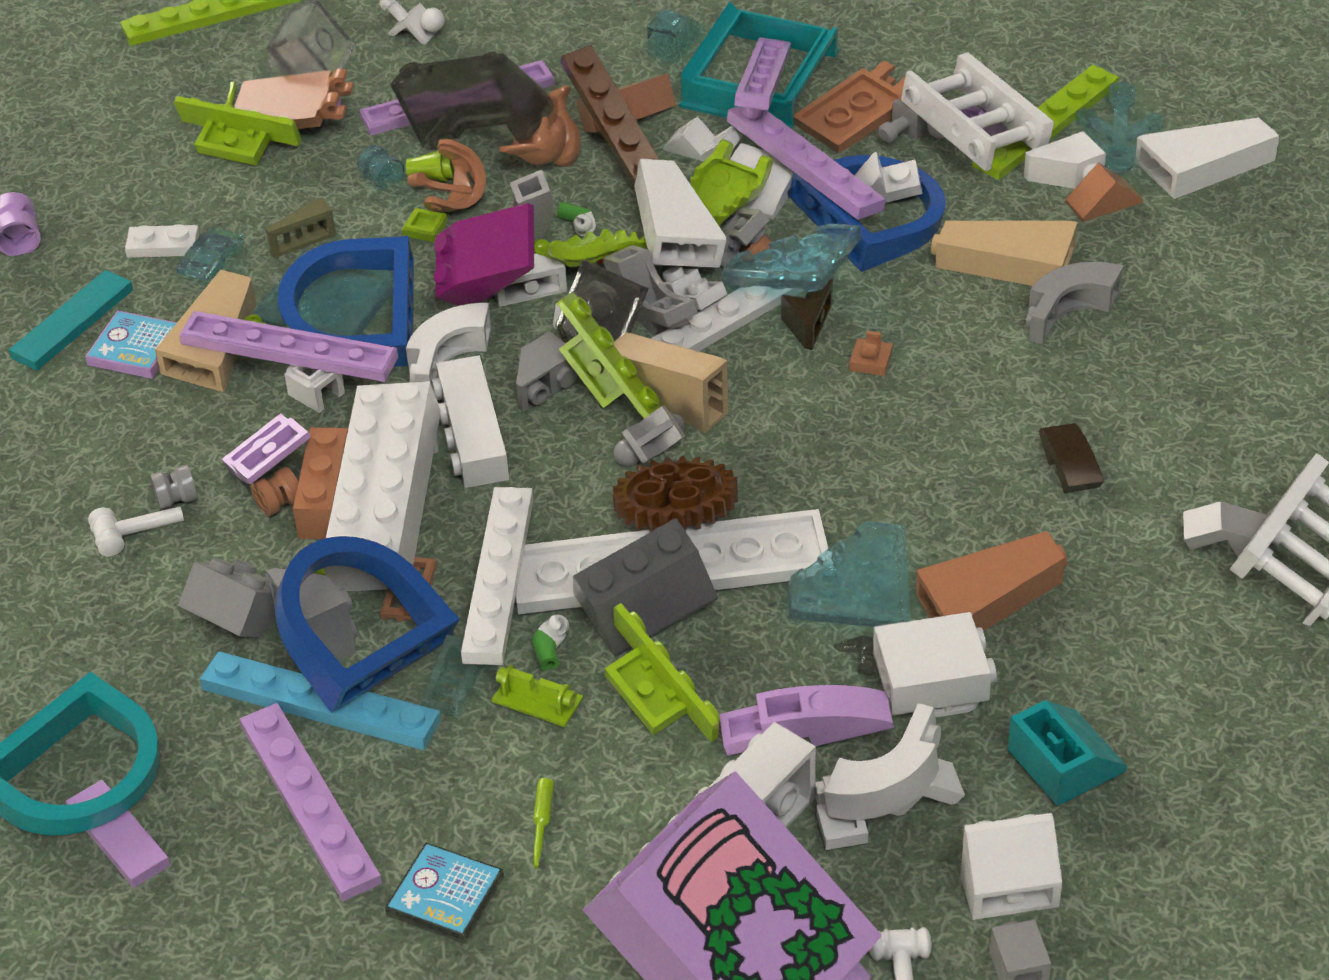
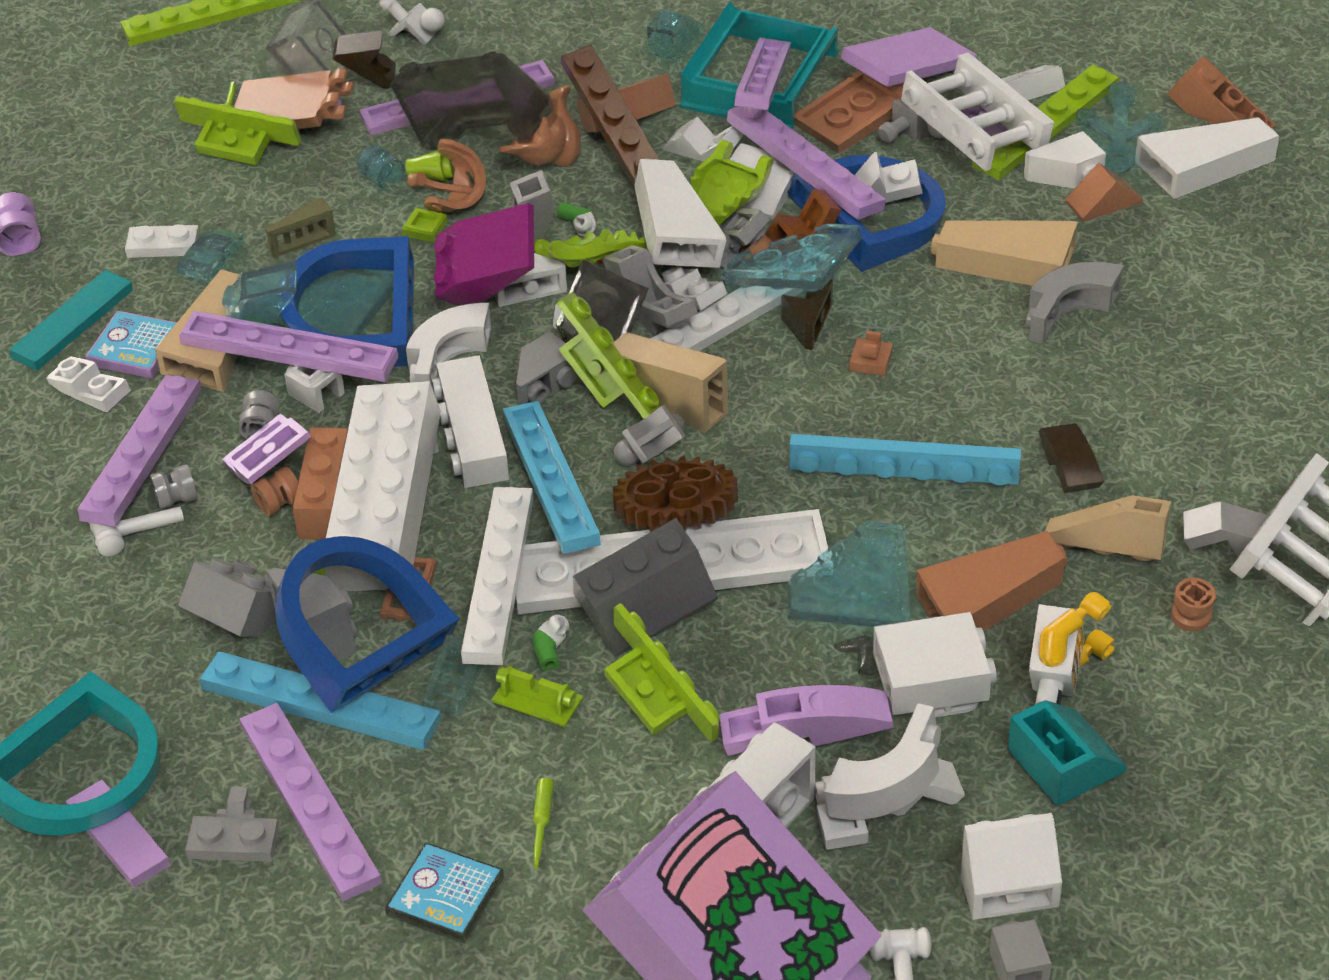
(85, 383): none -> white slope
(139, 451): none -> lavender plate
(233, 832): none -> light grey hinge
(257, 410): none -> light grey wheel
(261, 293): none -> clear light blue slope
(361, 54): none -> dark brown slope
(551, 477): none -> medium azure plate
(817, 212): none -> dark orange slope
(890, 58): none -> lavender tile
(905, 459): none -> medium azure plate
(1037, 81): none -> white slope
(1061, 648): none -> torso
(1121, 526): none -> tan slope
(1193, 604): none -> nougat wheel
(1213, 97): none -> nougat slope

